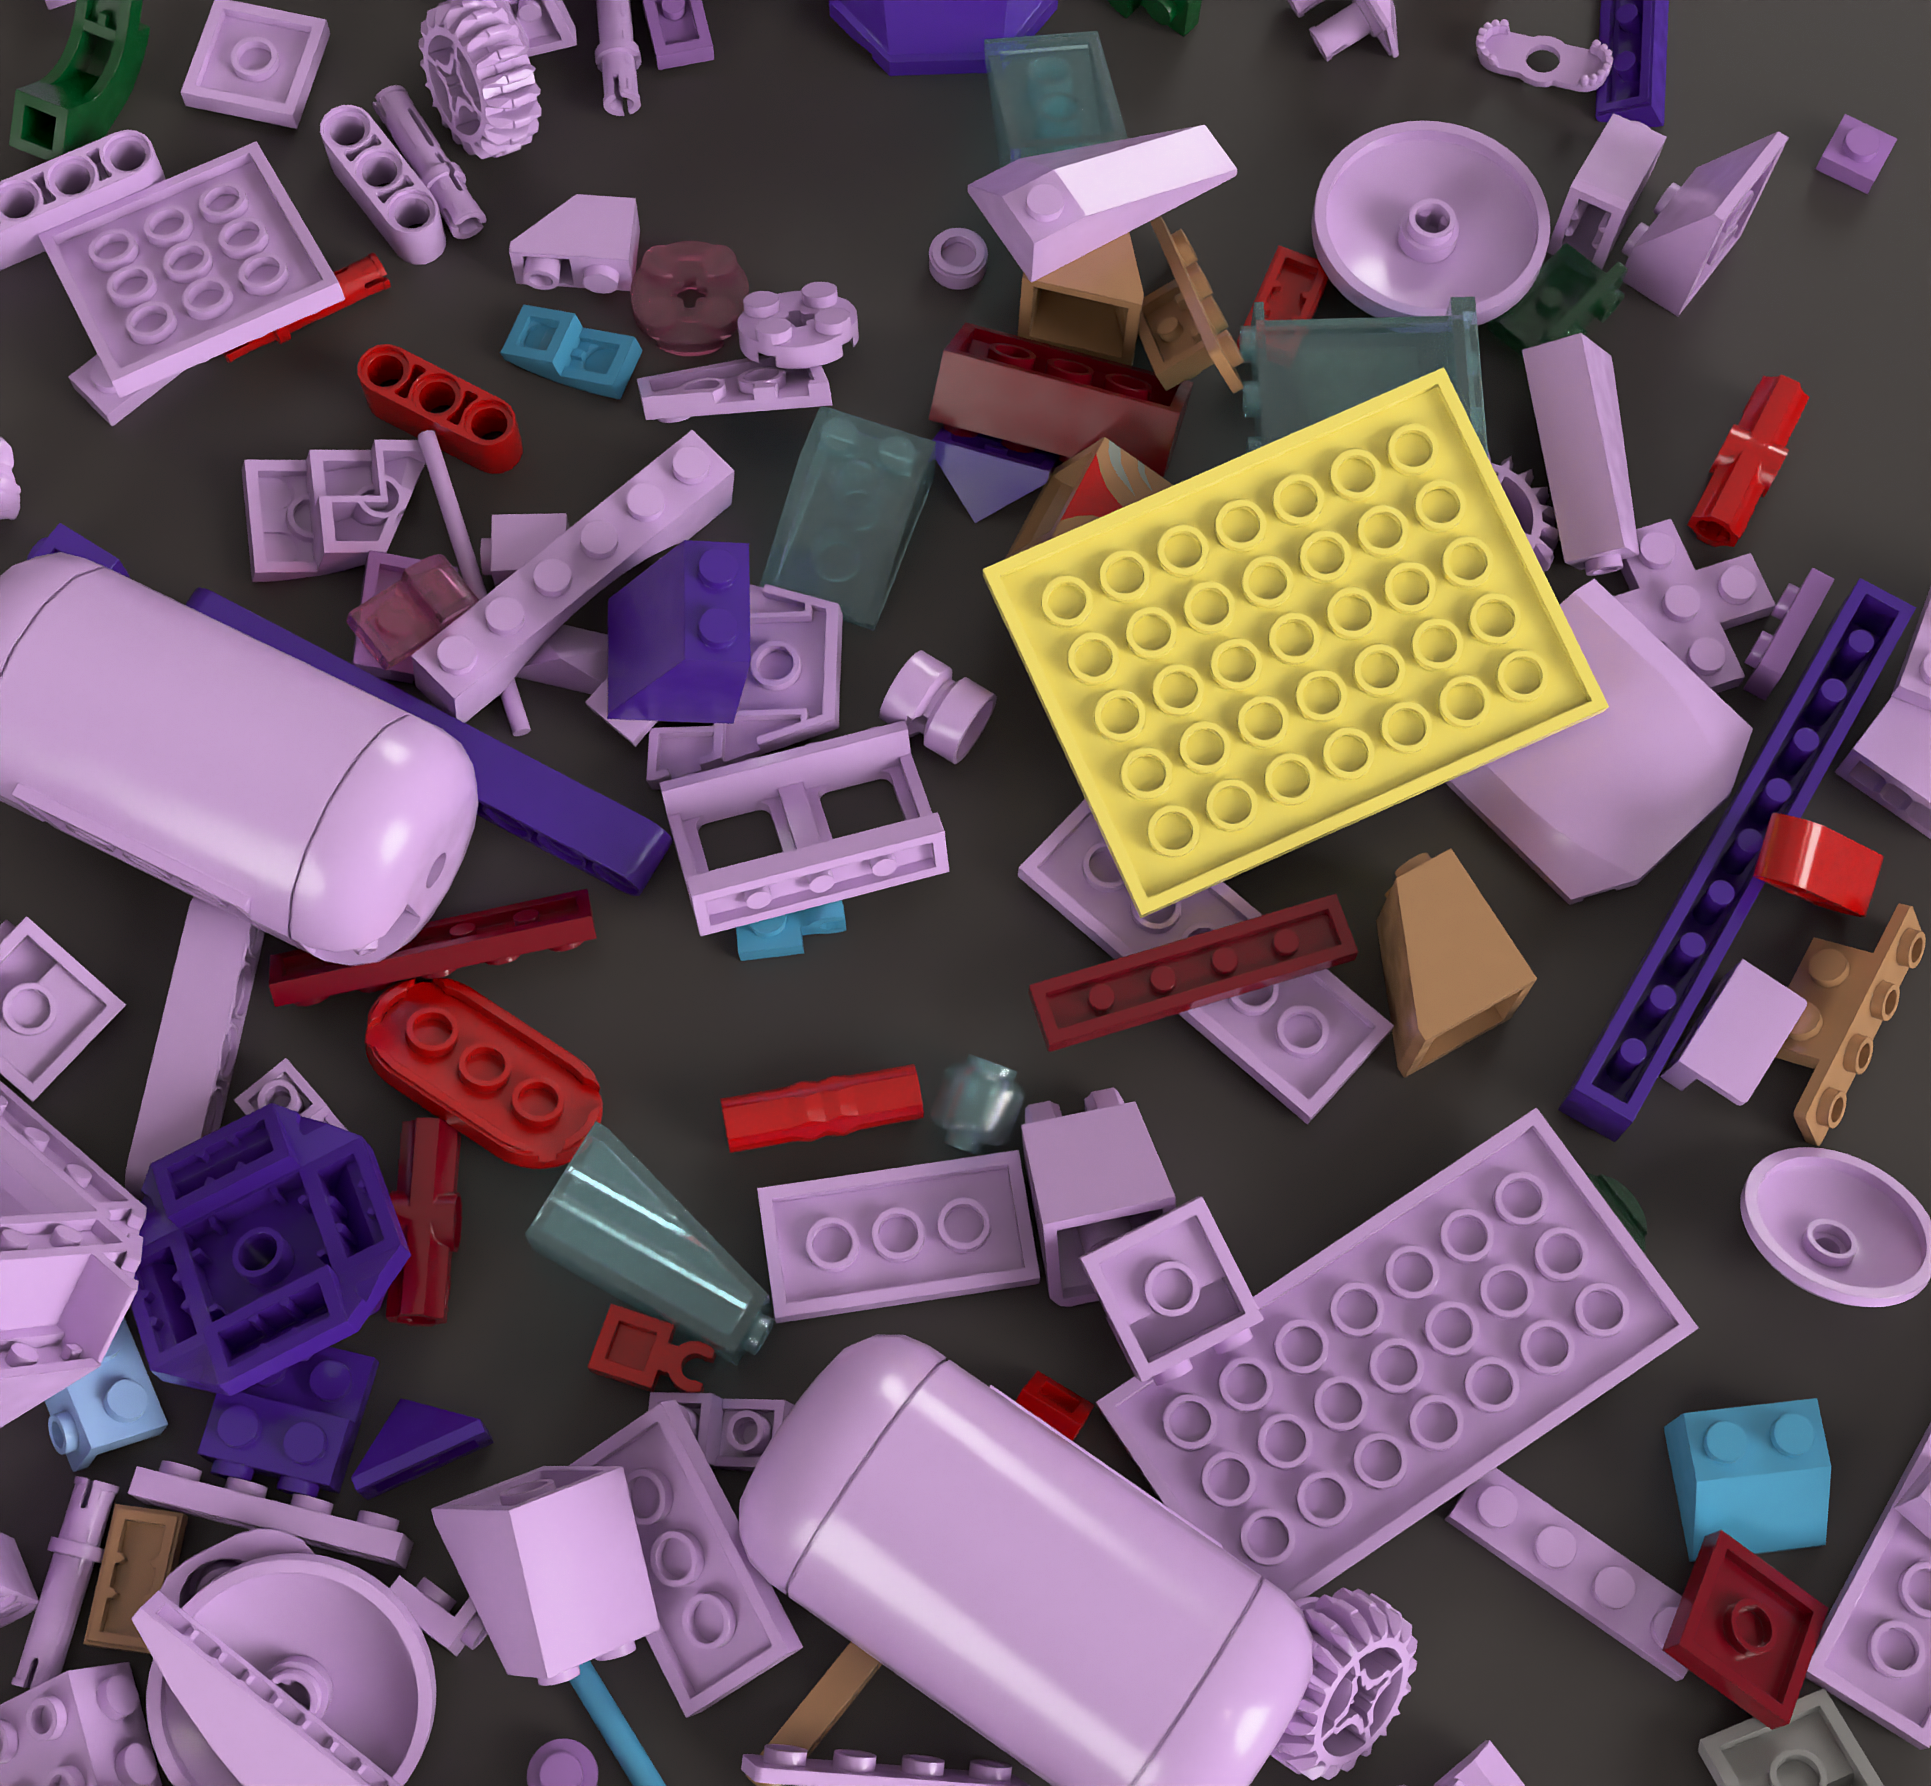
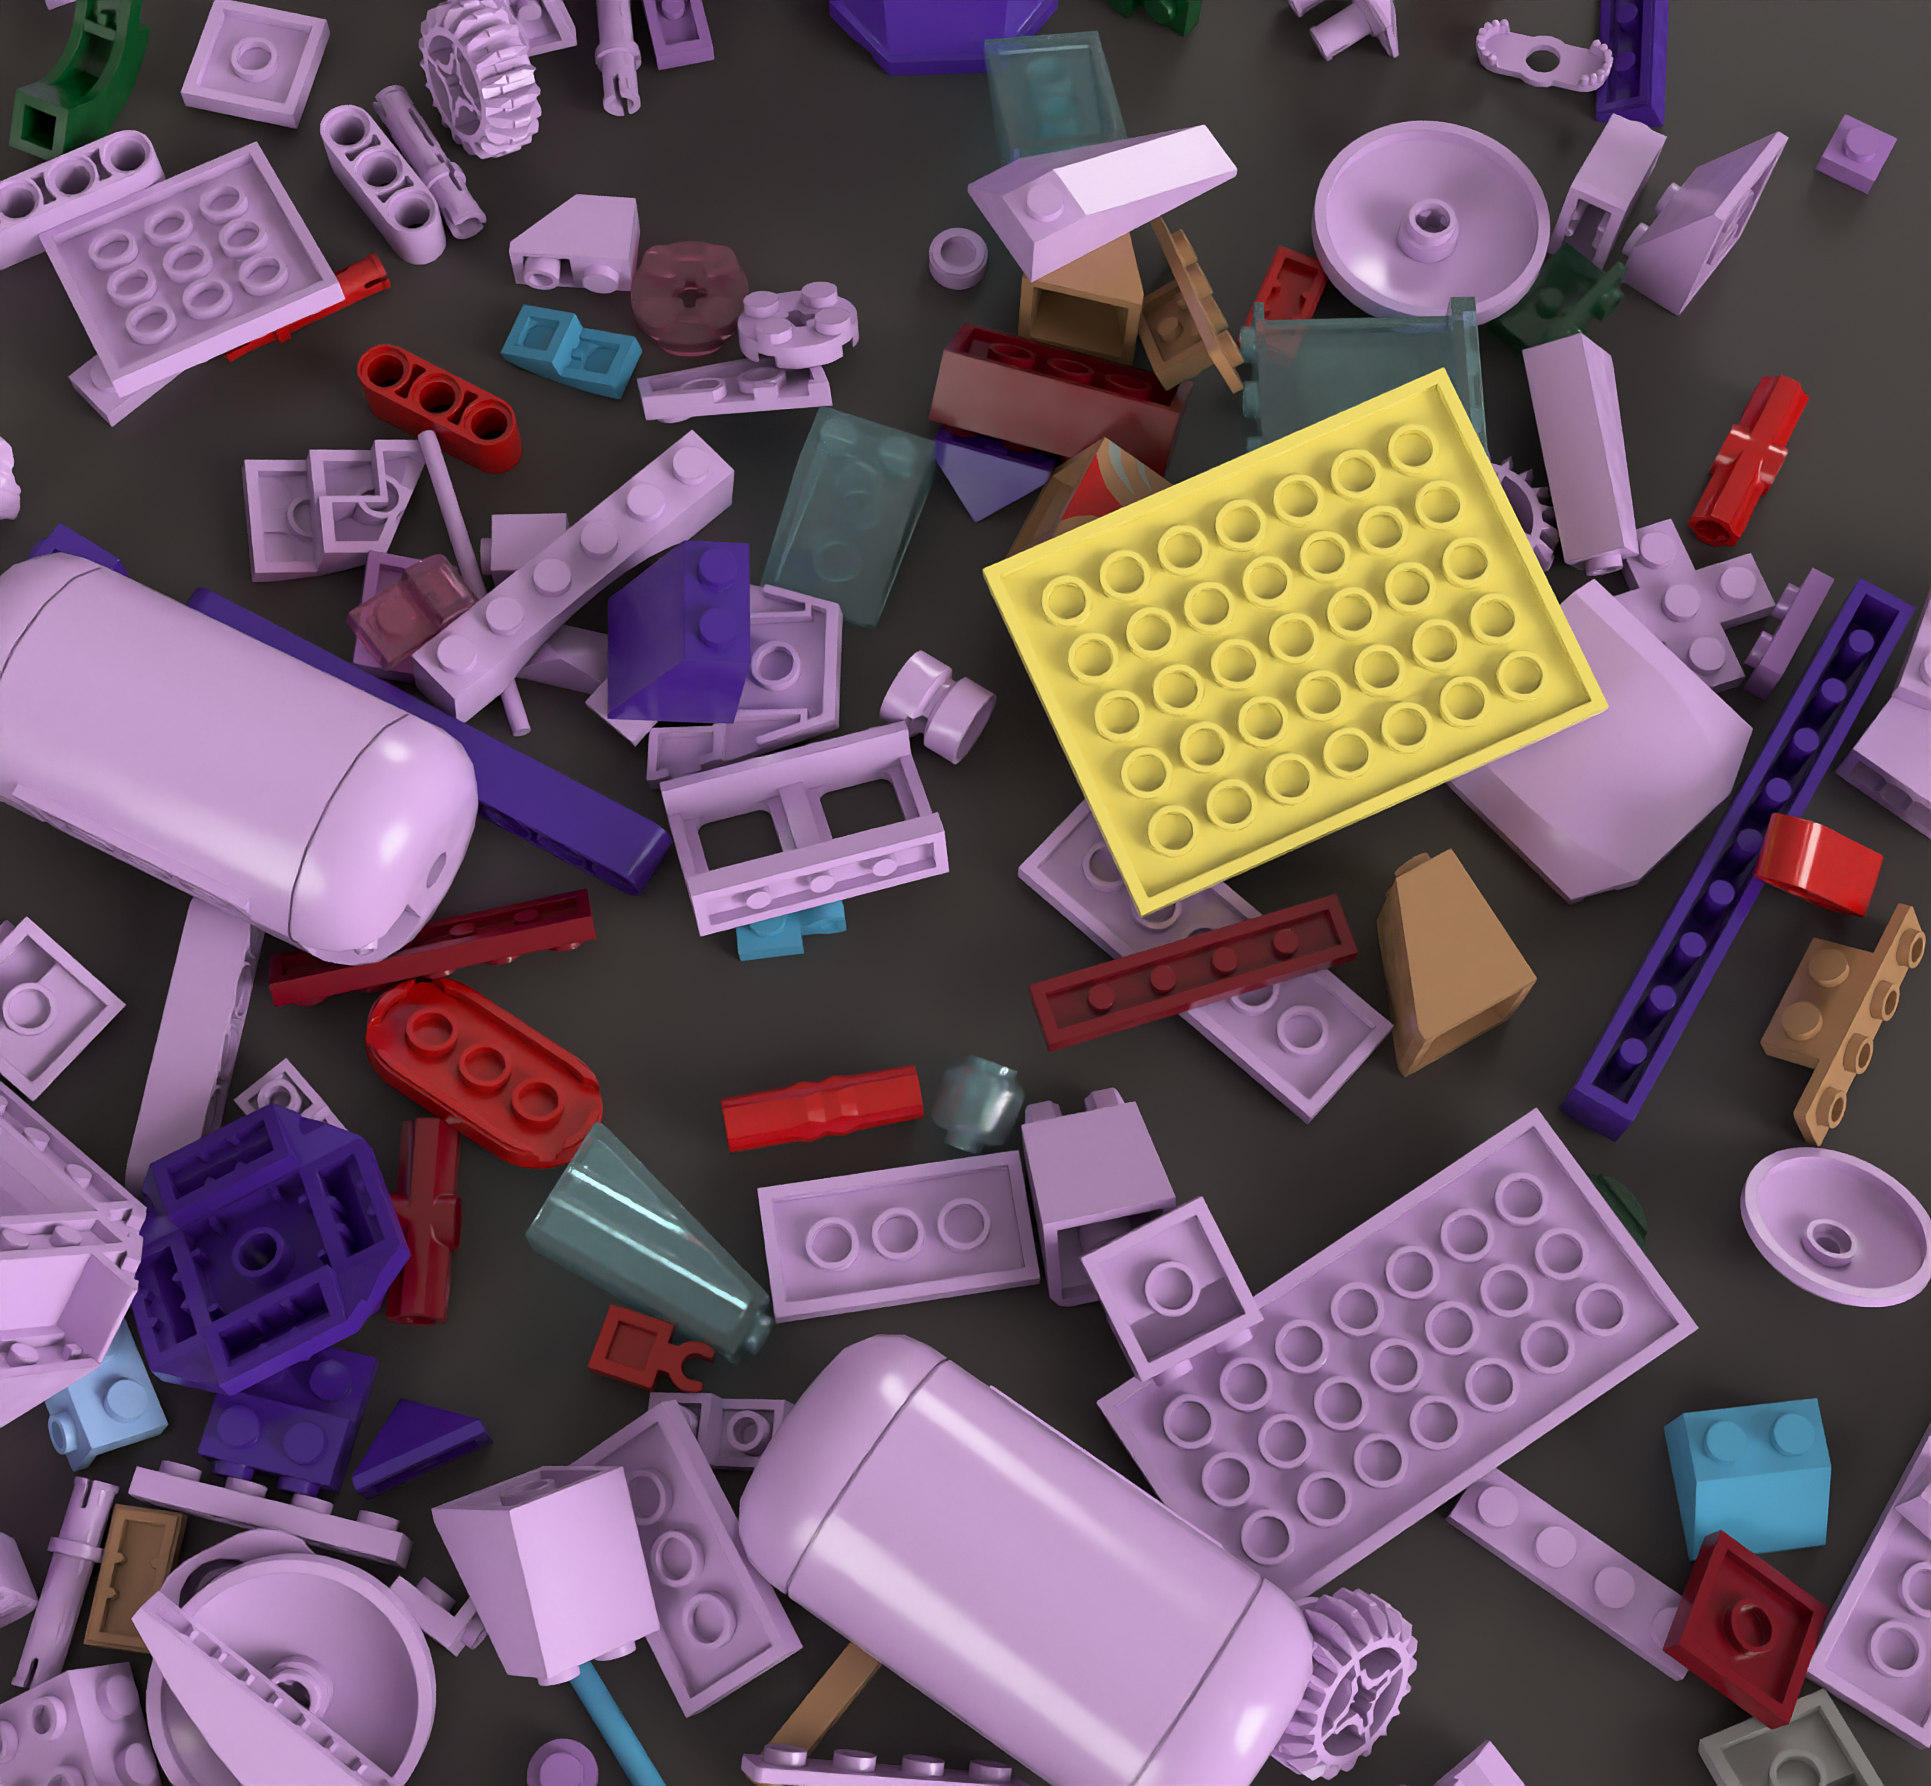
(1055, 1404): red tile -> none
(1736, 1034): lavender panel -> none

